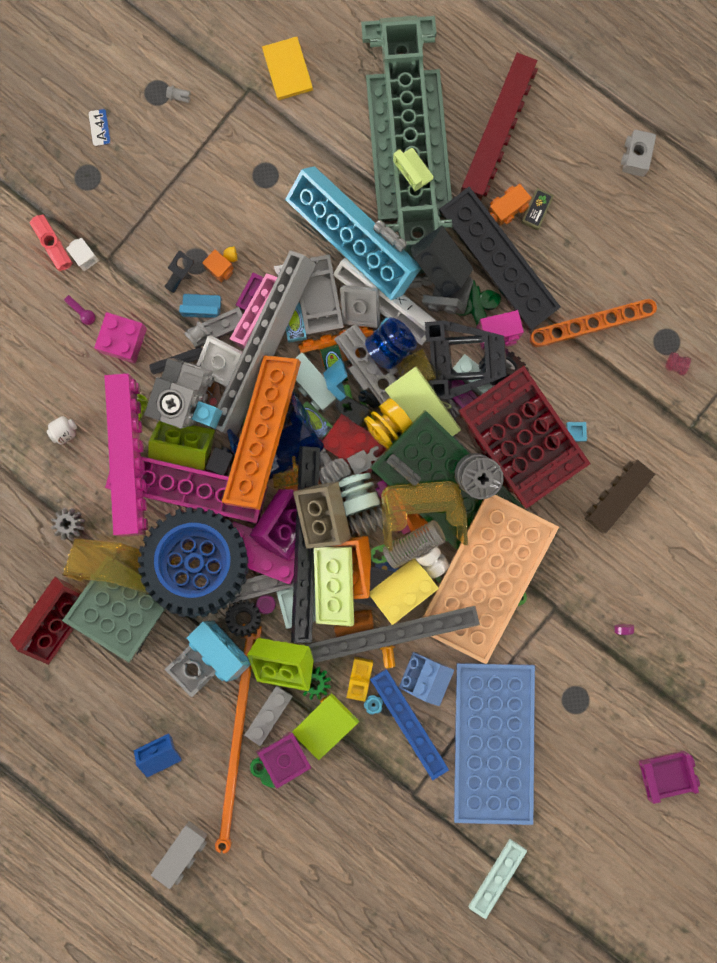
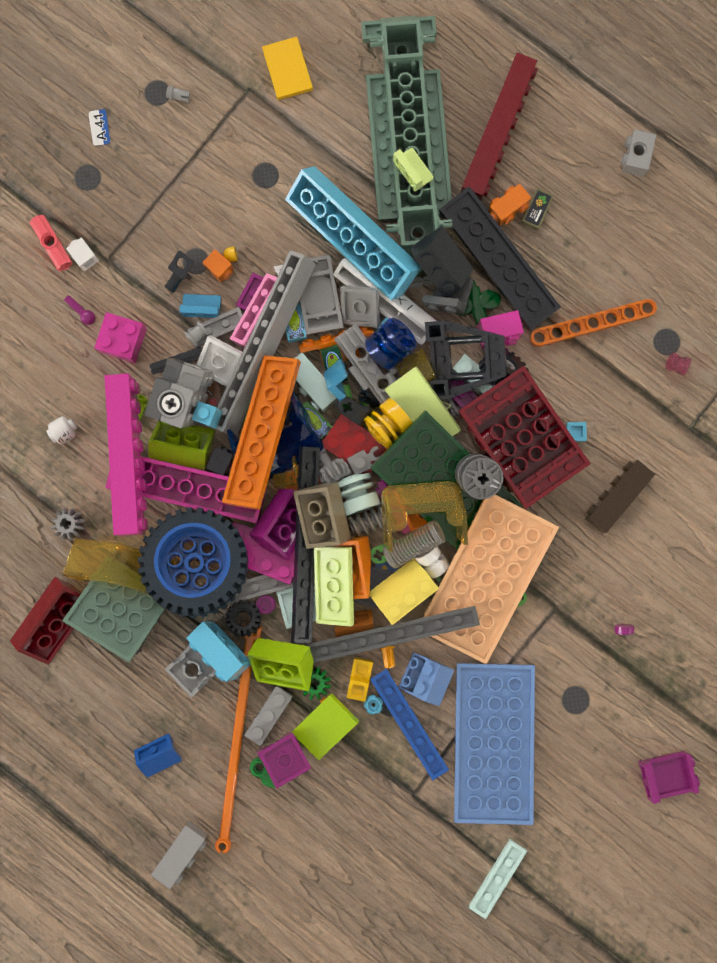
(390, 236): light grey axle -> none
(403, 469): dark grey axle -> none

